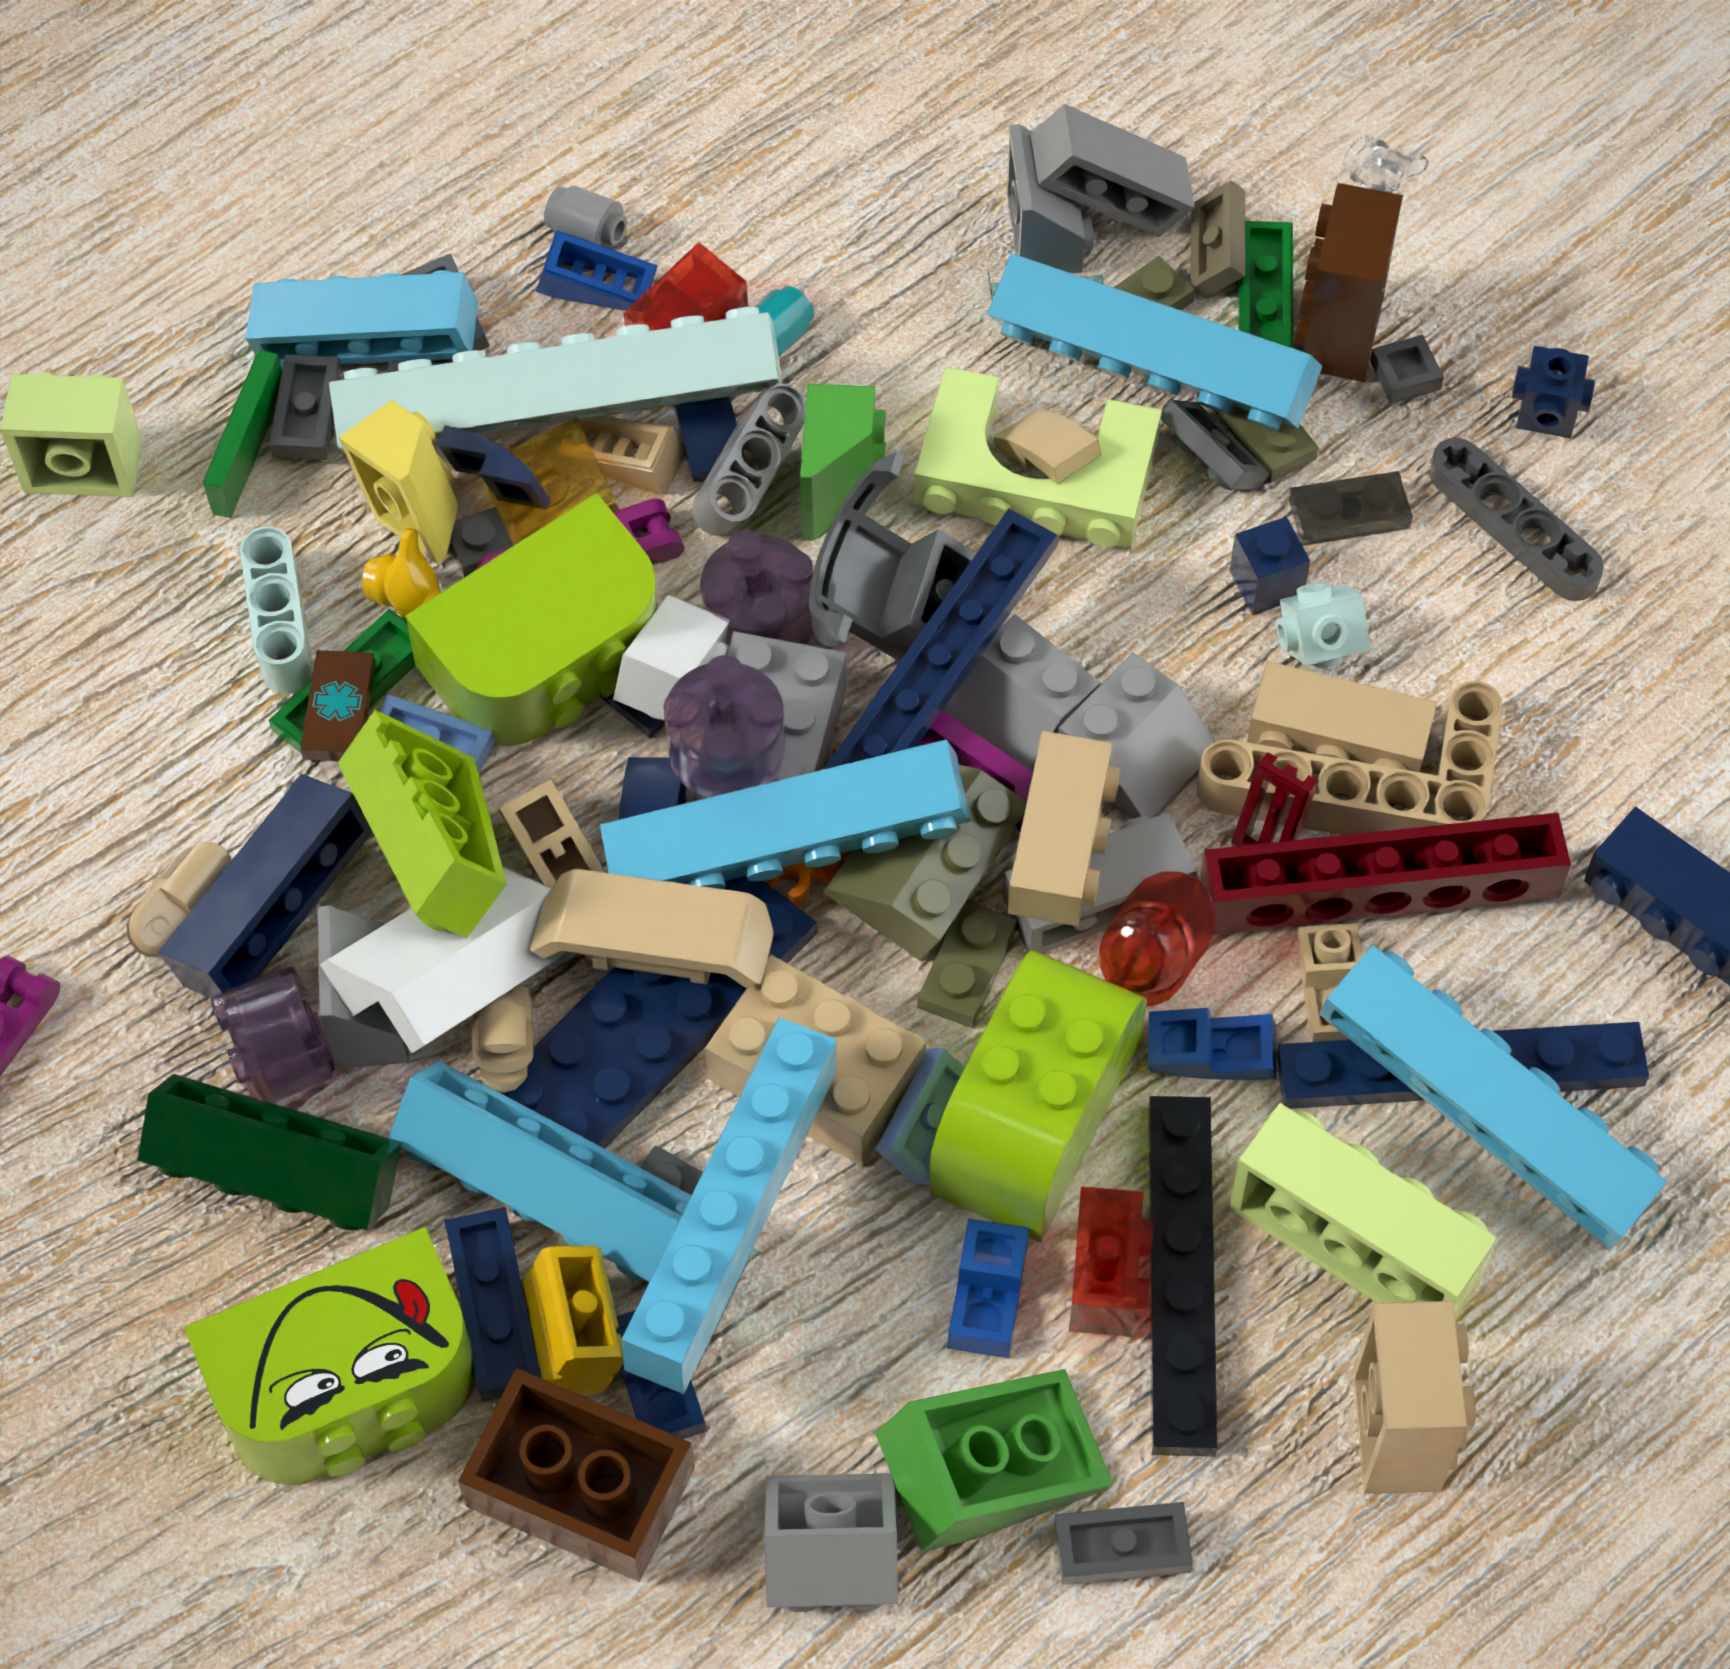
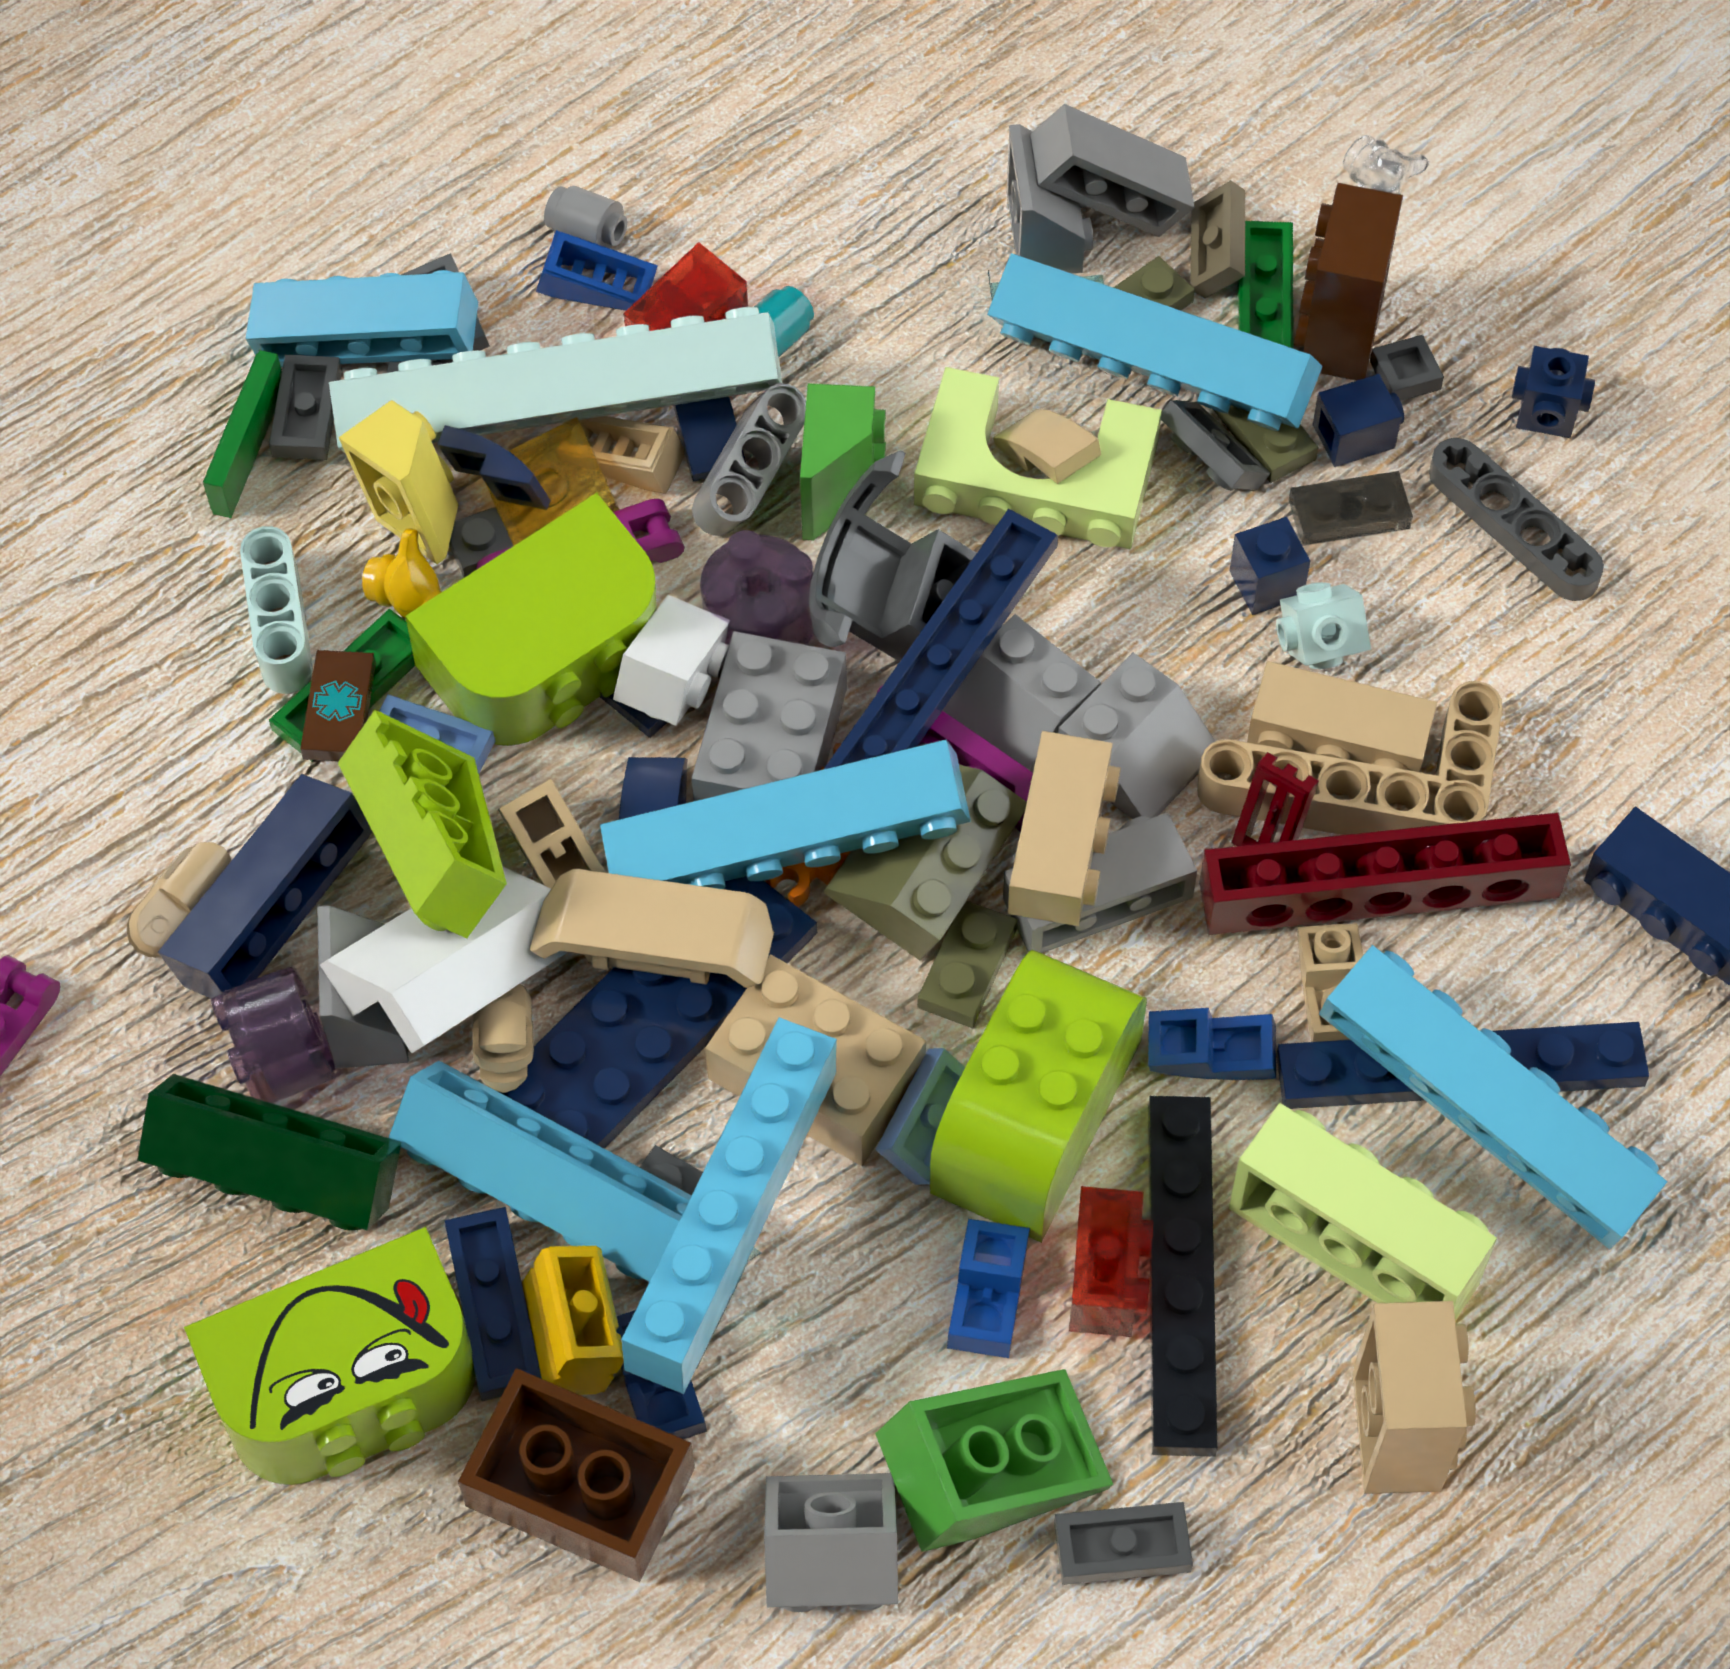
(72, 434): yellowish green brick -> none
(724, 727): clear purple brick -> none
(1158, 936): clear red piece -> none
(1357, 420): none -> dark blue brick

